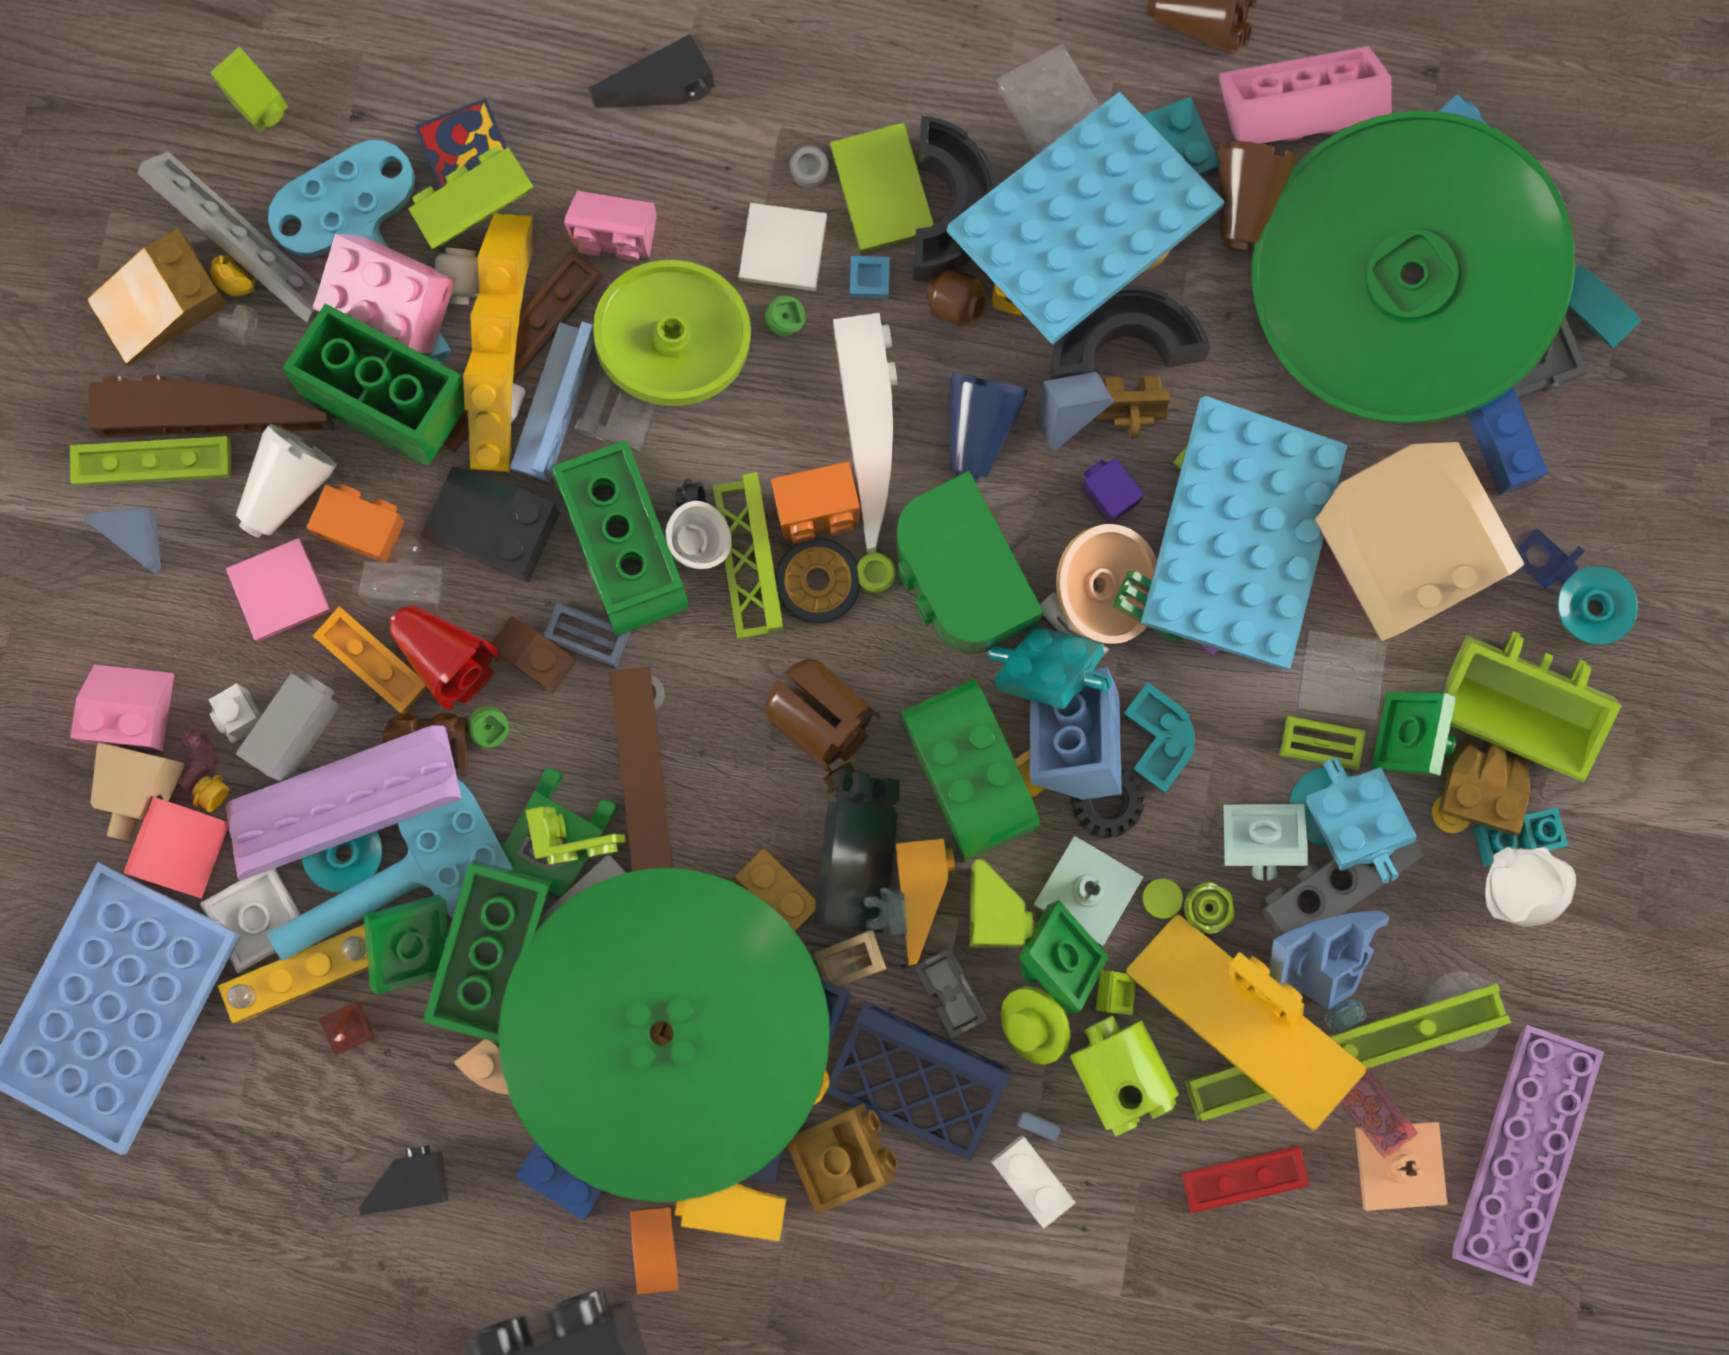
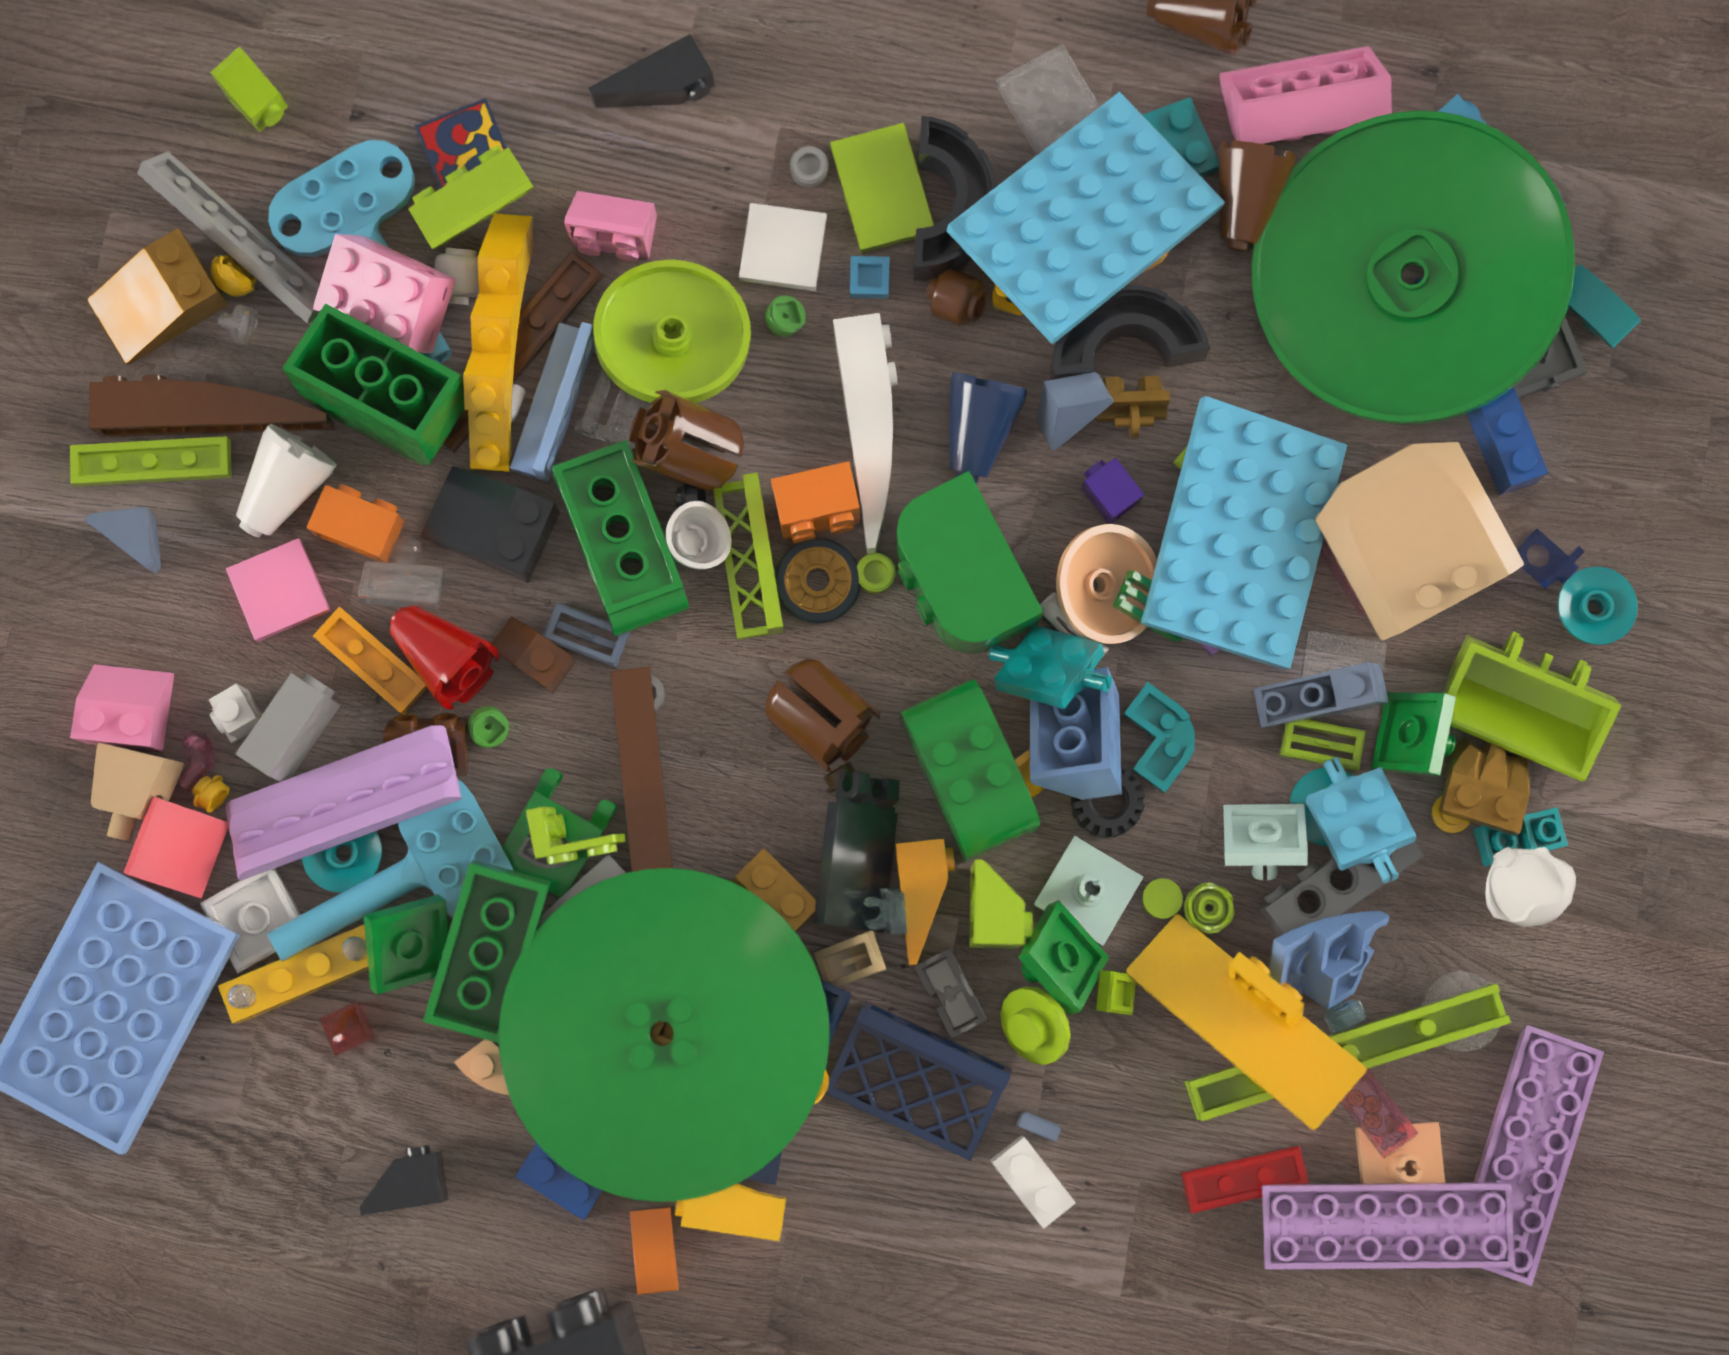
(660, 446): none -> reddish brown cylinder
(842, 1158): pearl gold plate -> none
(1119, 1060): lime cylinder -> none
(1321, 695): none -> sand blue slope
(1388, 1225): none -> lavender plate

